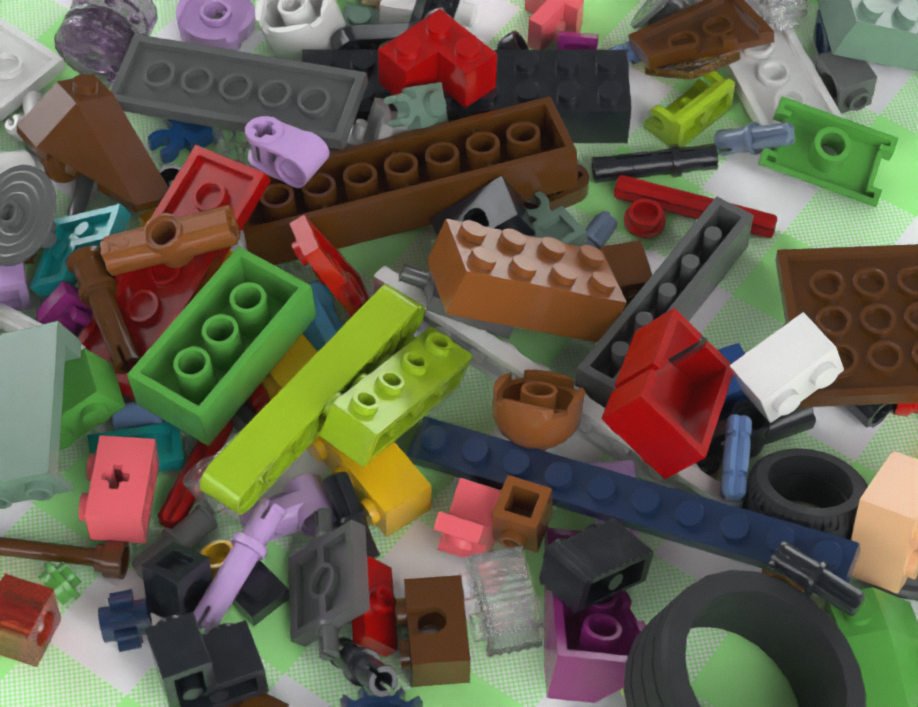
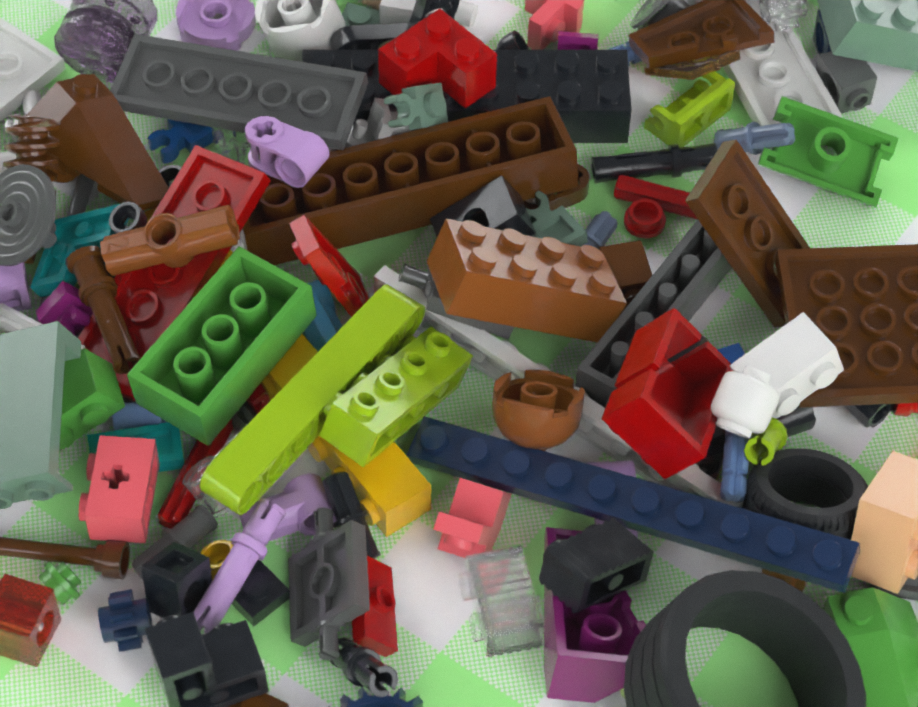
(33, 143): none -> reddish brown piece
(122, 212): none -> black hinge
(440, 655): reddish brown brick -> none
(522, 514): dark orange brick -> none
(745, 224): none -> reddish brown plate
(745, 402): none -> white head
(766, 443): none -> lime pin
(816, 578): black axle -> none

